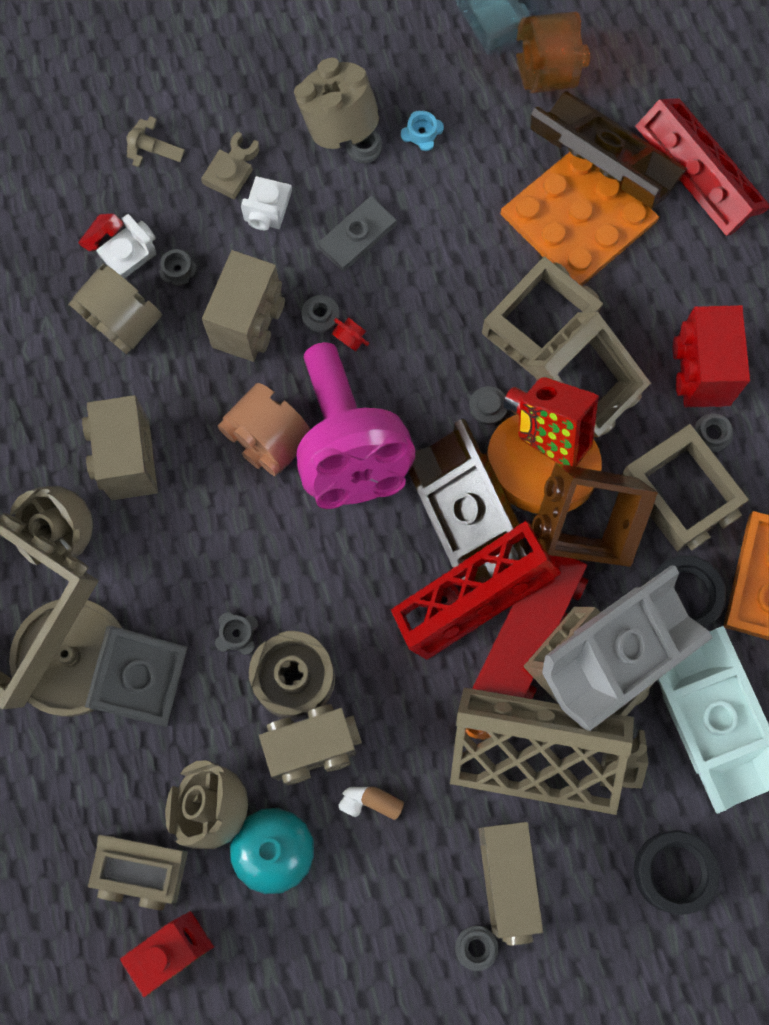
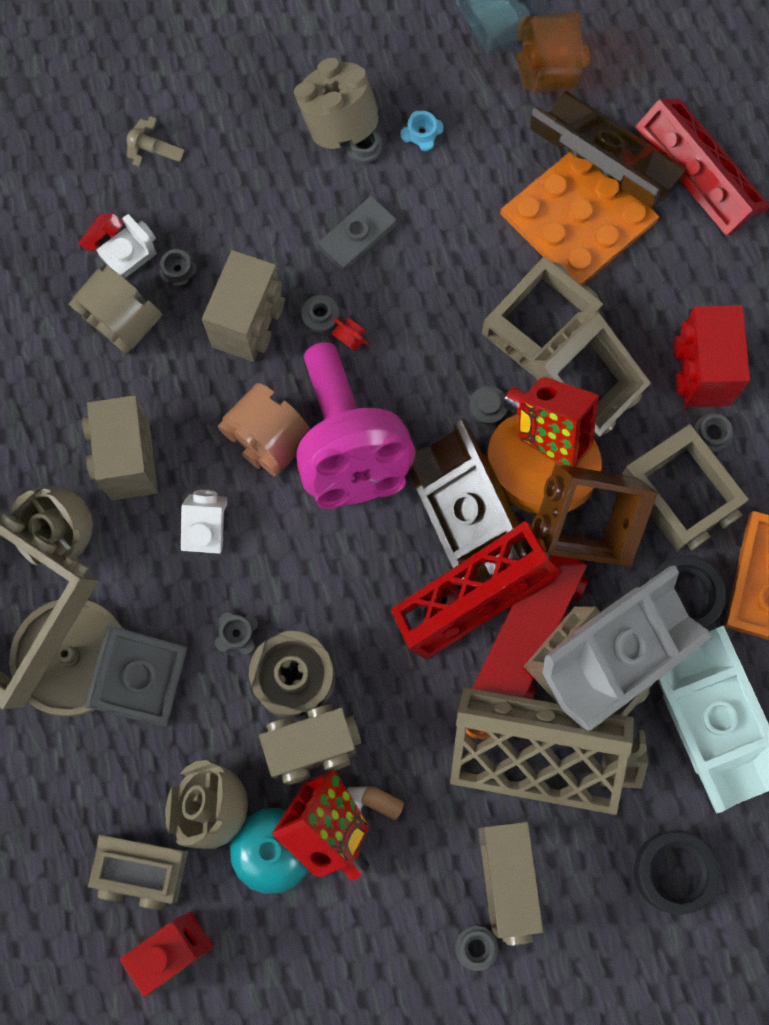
(203, 522): none -> white bracket
(230, 171): dark tan plate -> none
(266, 203): white bracket -> none
(324, 828): none -> red torso

